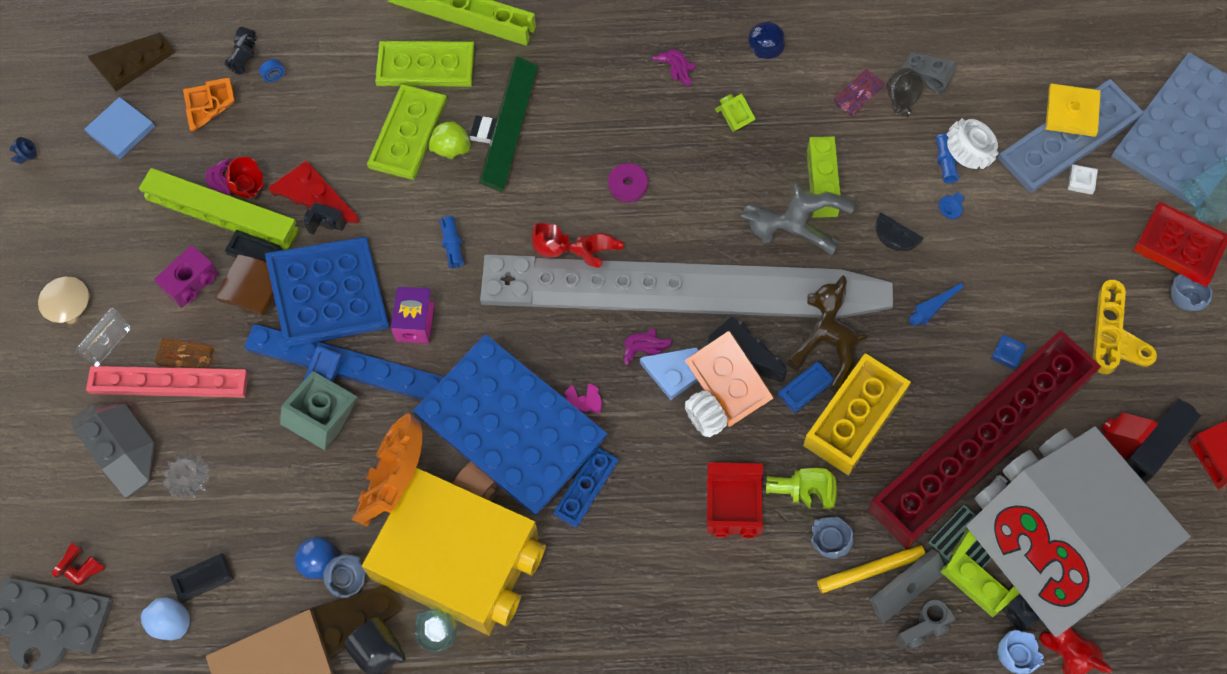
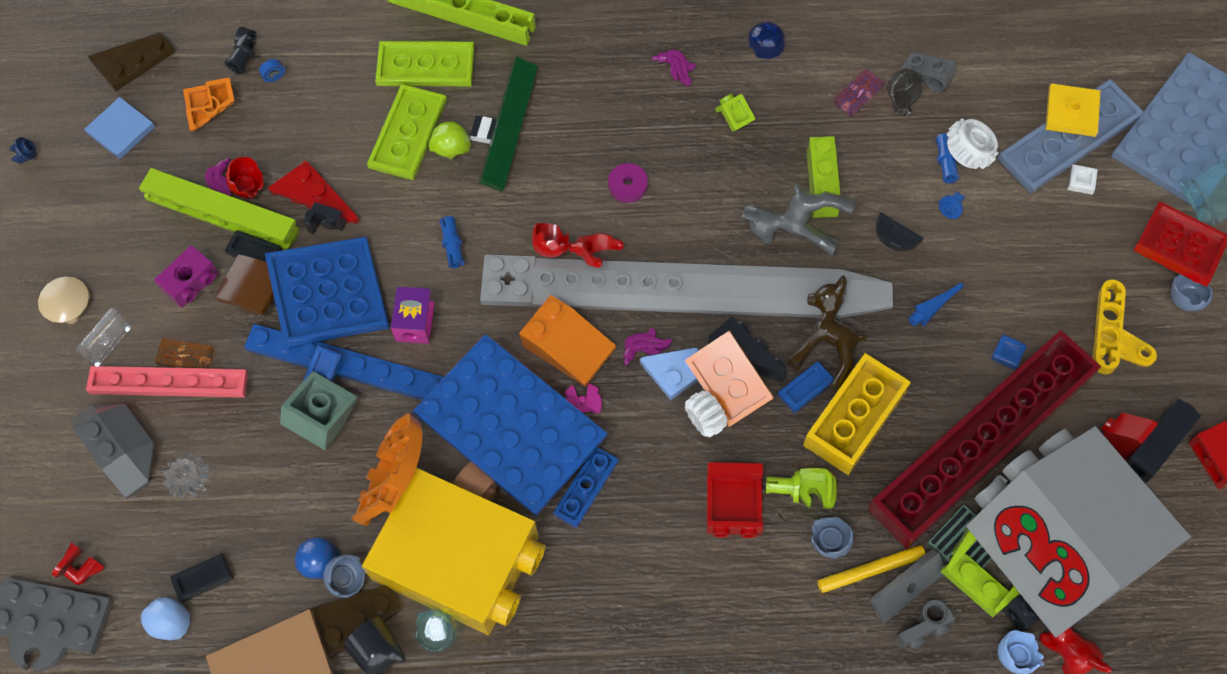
(566, 341): none -> orange slope

